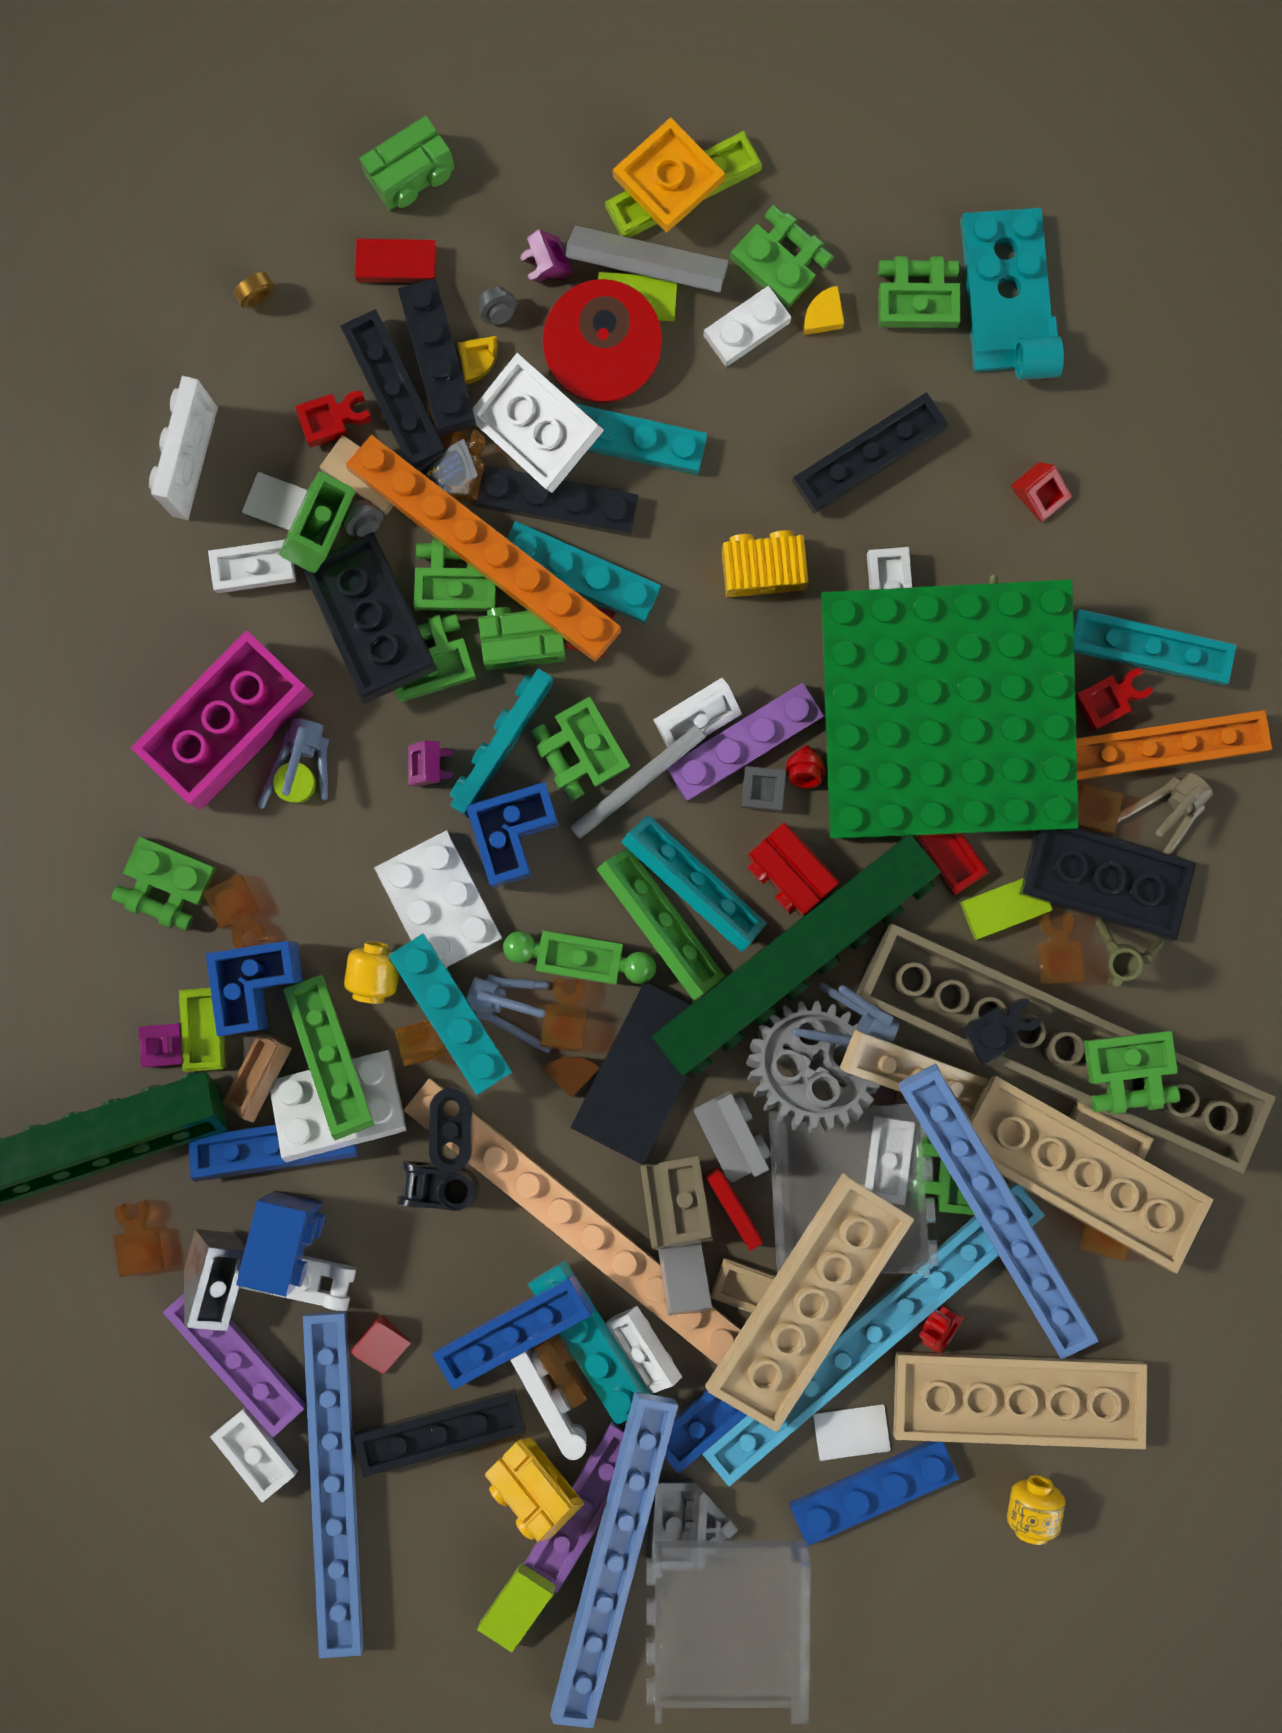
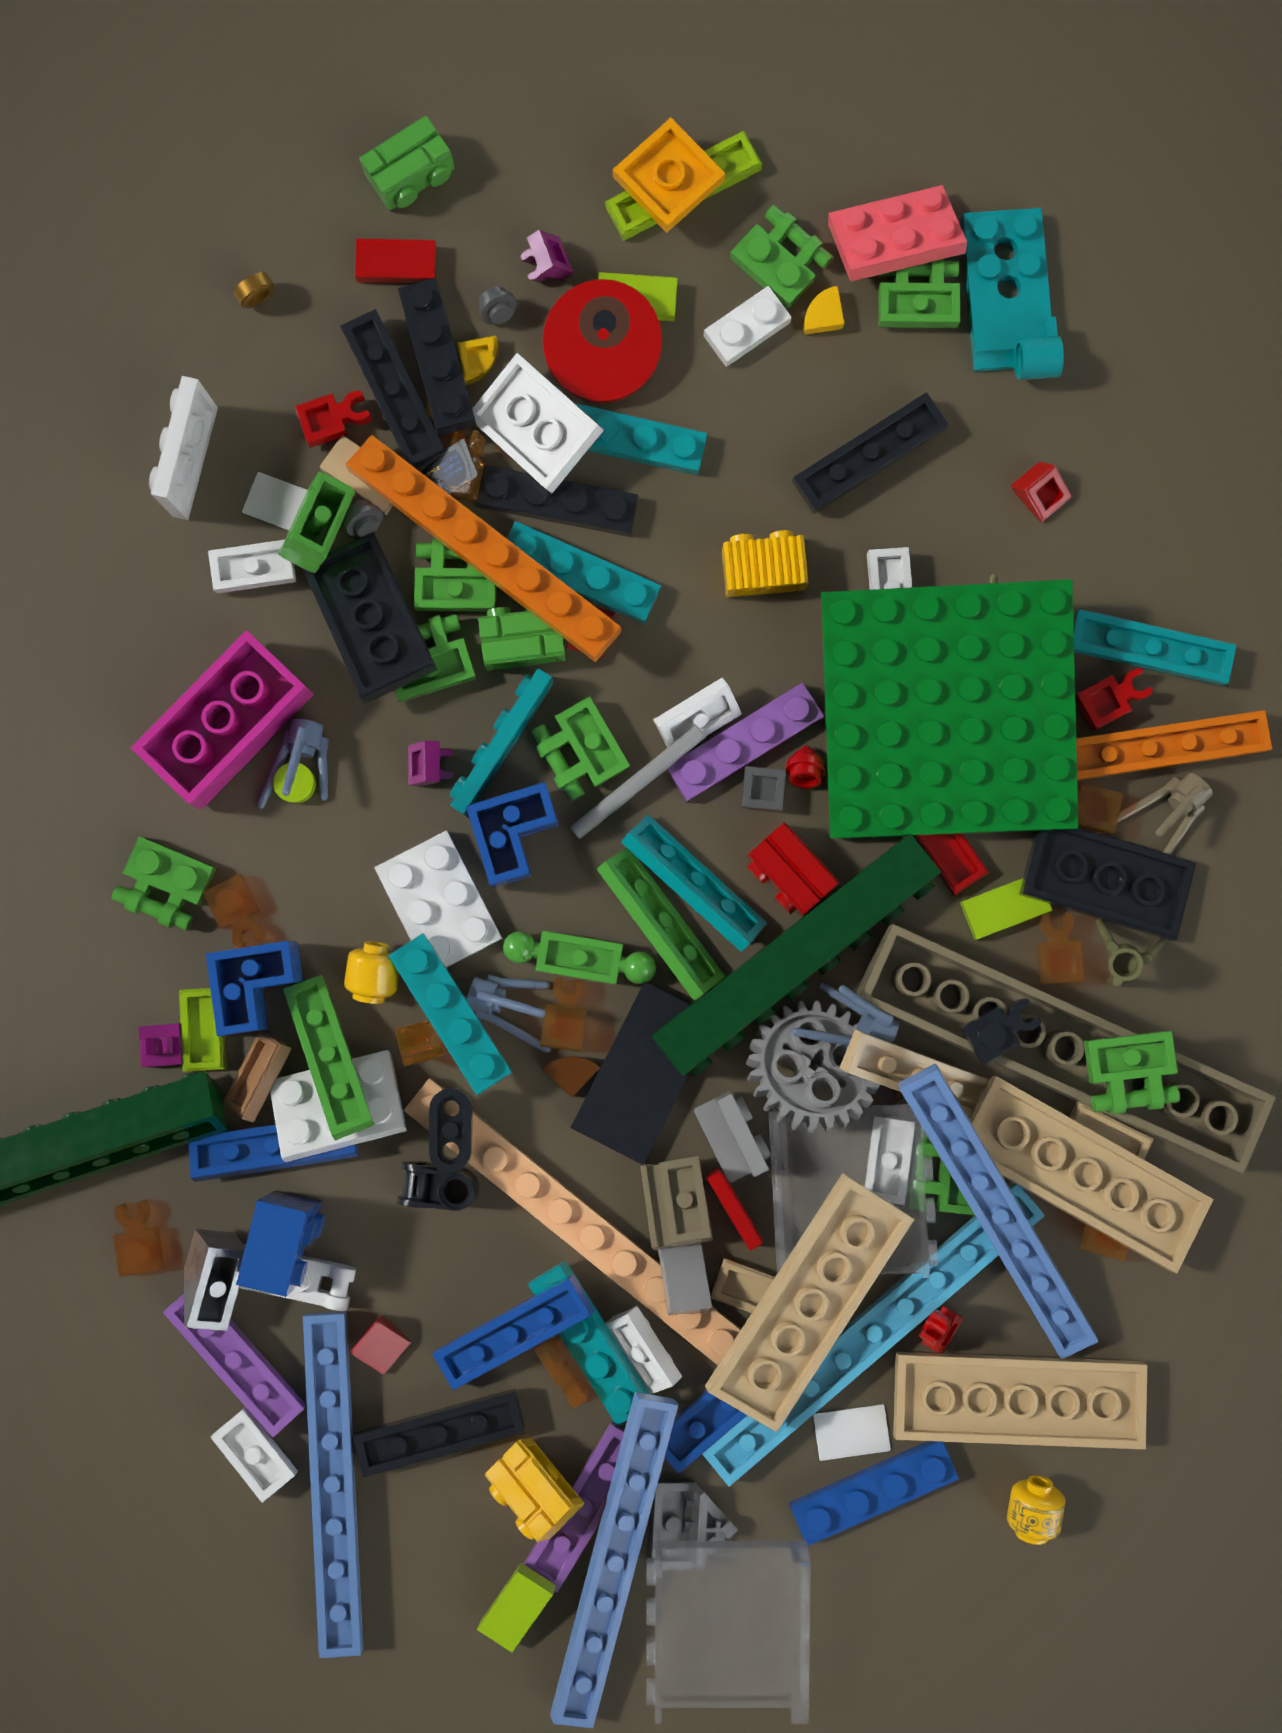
(551, 1405): white plate -> none
(646, 259): light grey tile -> none
(897, 233): none -> coral plate

